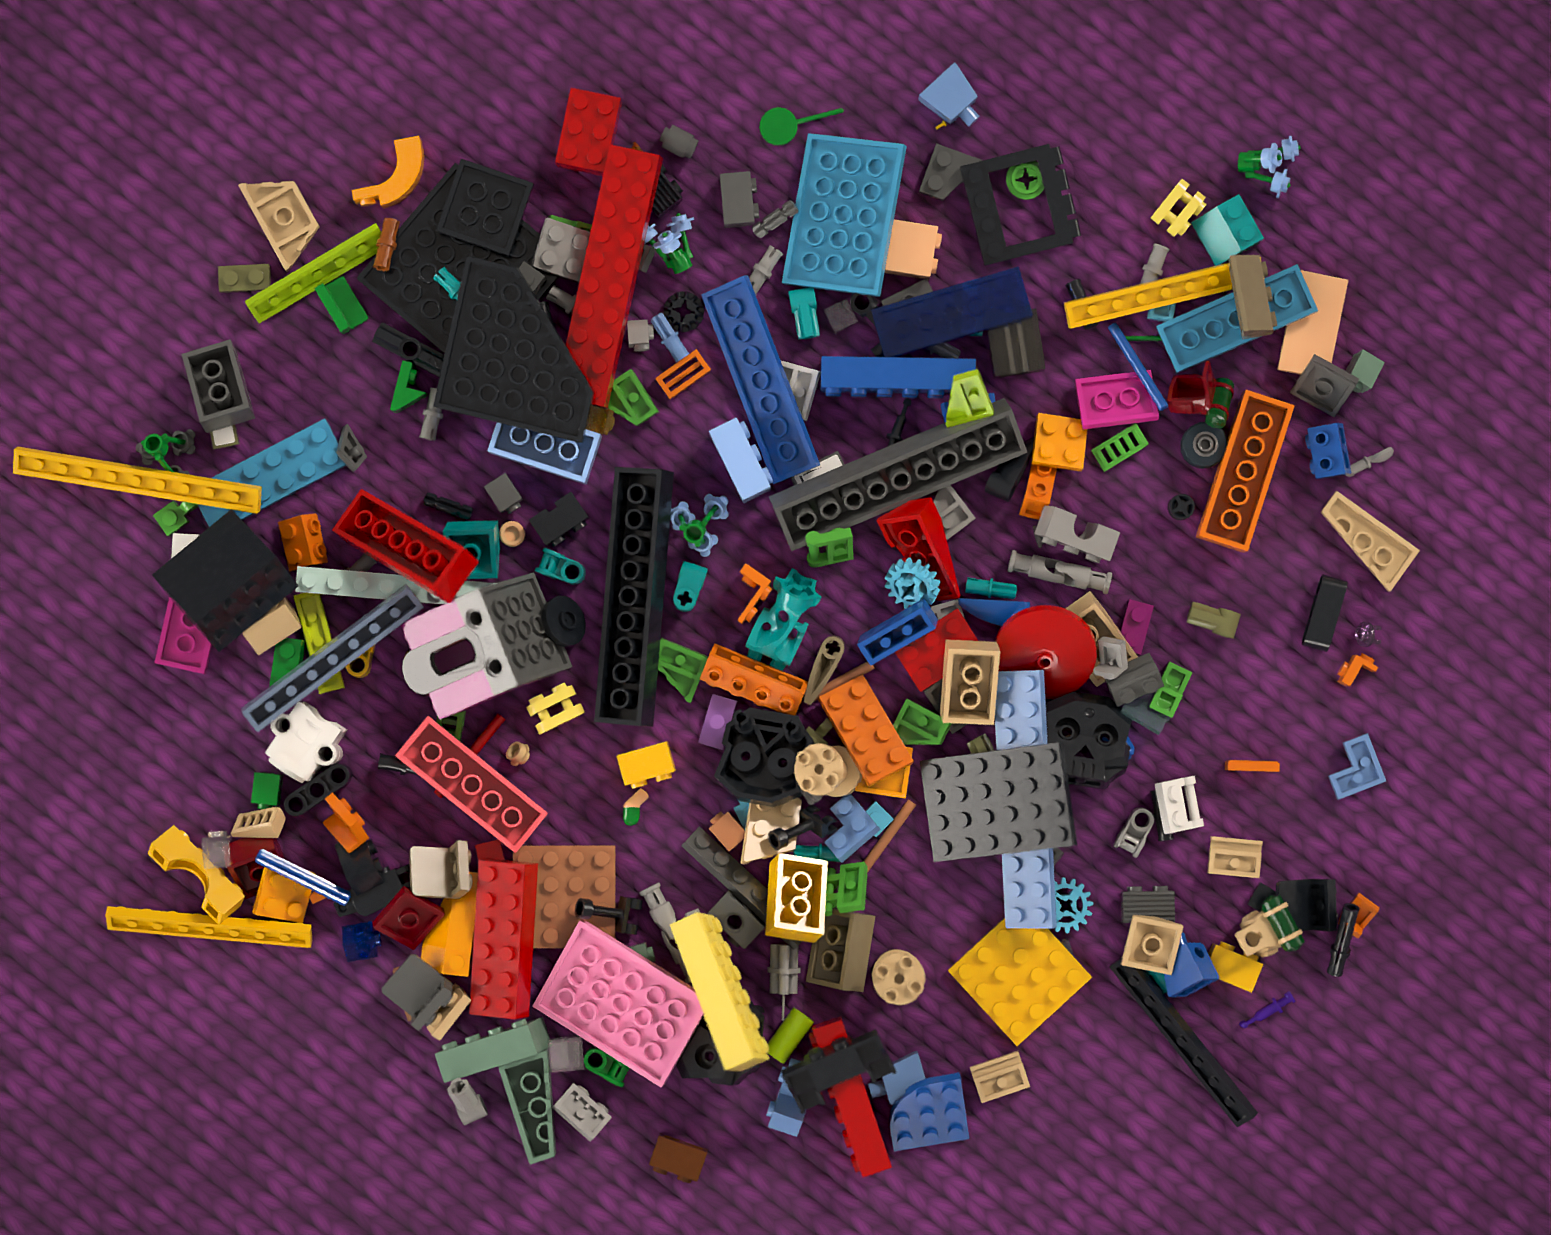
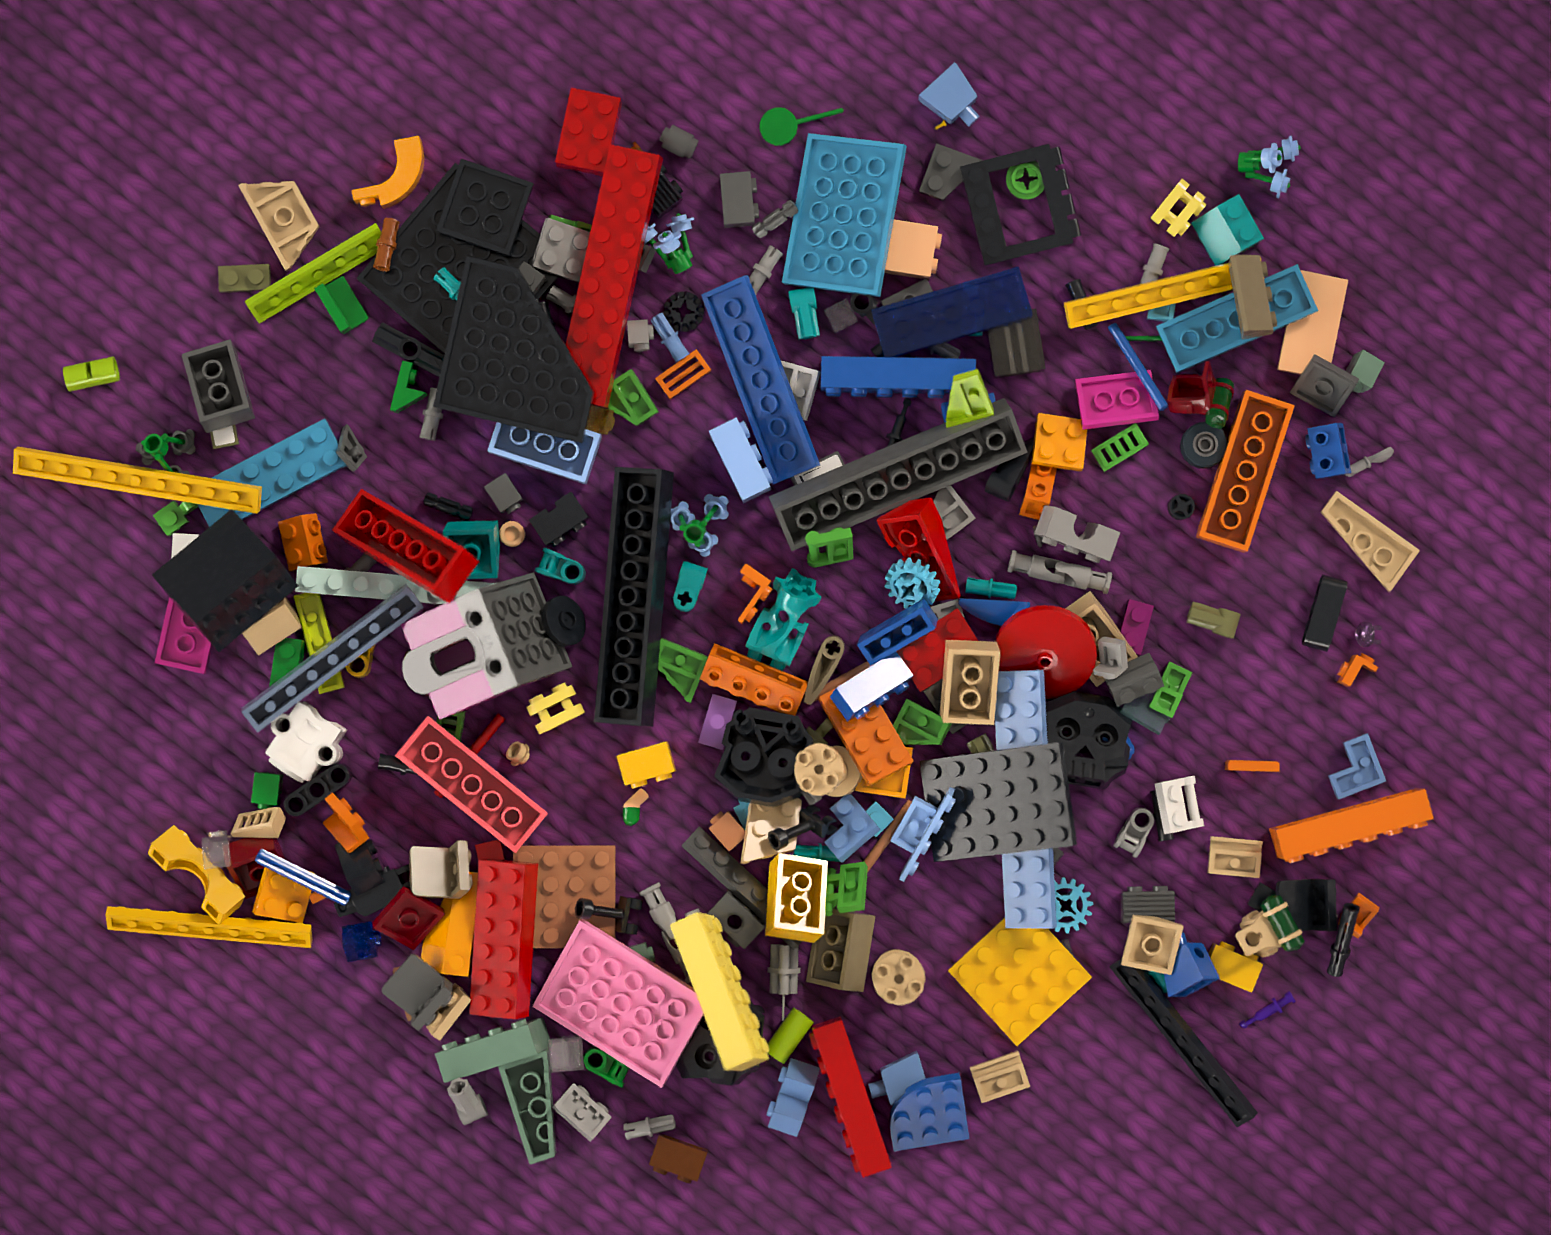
(91, 373): none -> lime pin
(649, 1126): none -> light grey axle
(835, 1064): black bracket -> none
(872, 687): none -> brick
(917, 826): none -> light blue bracket
(1351, 823): none -> orange brick

